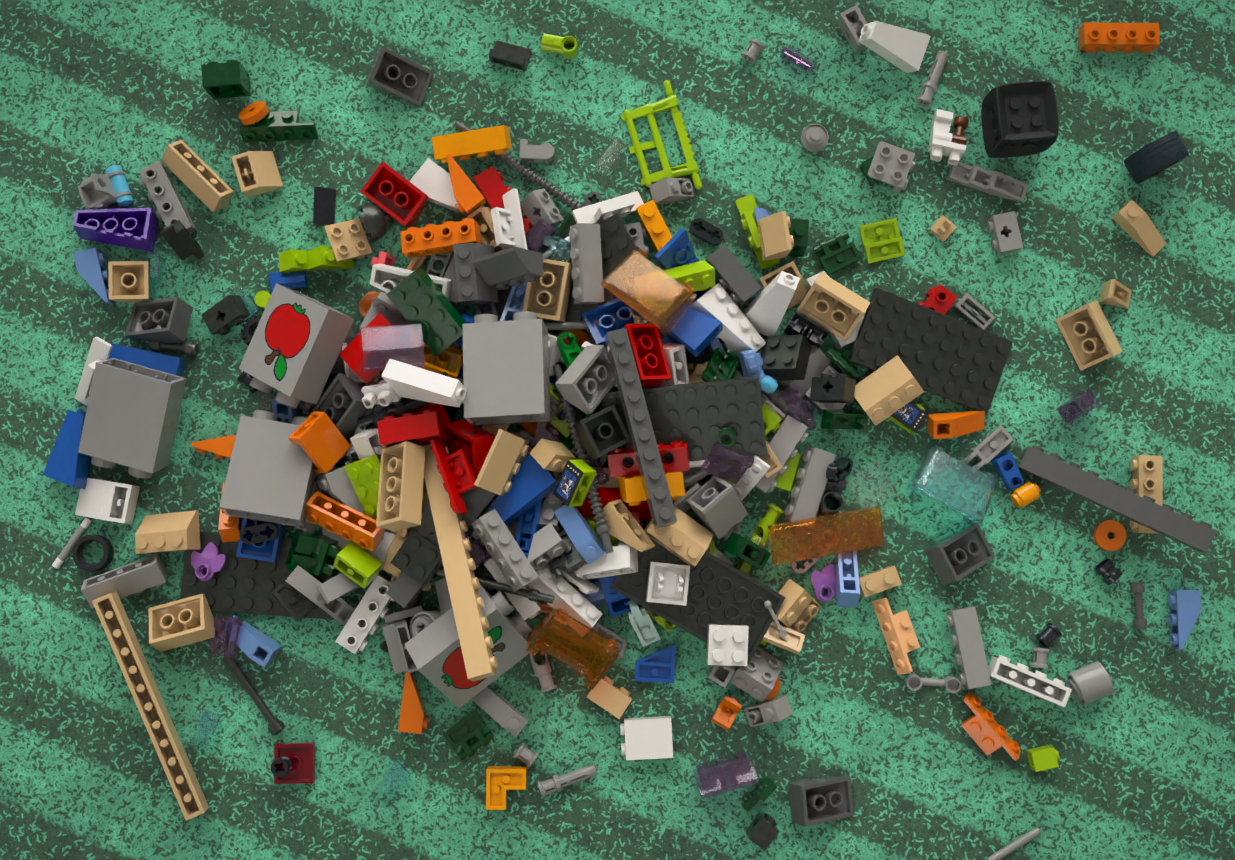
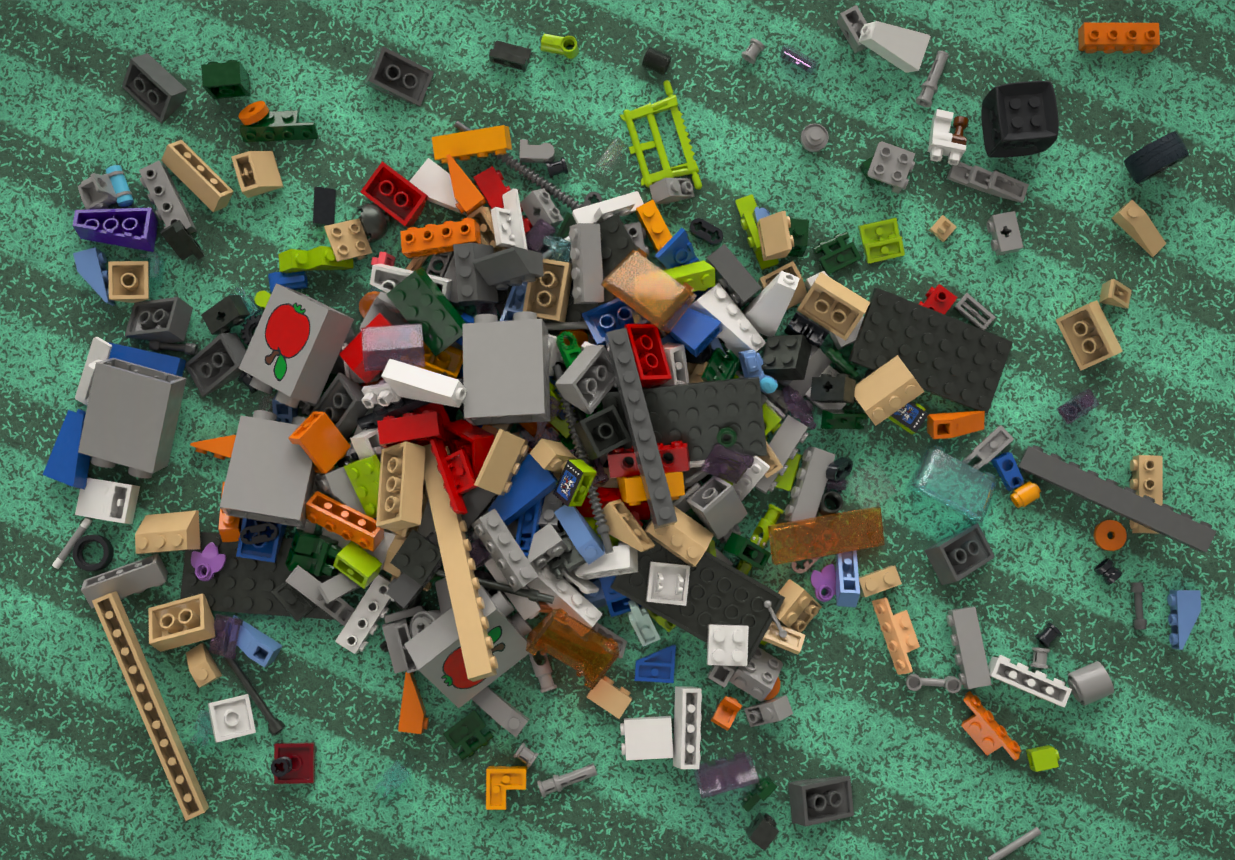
(153, 87): none -> dark grey slope
(202, 665): none -> tan slope
(217, 363): none -> dark grey slope
(231, 718): none -> white plate
(557, 167): none -> black bush
(656, 60): none -> pearl dark grey piece
(687, 727): none -> white brick

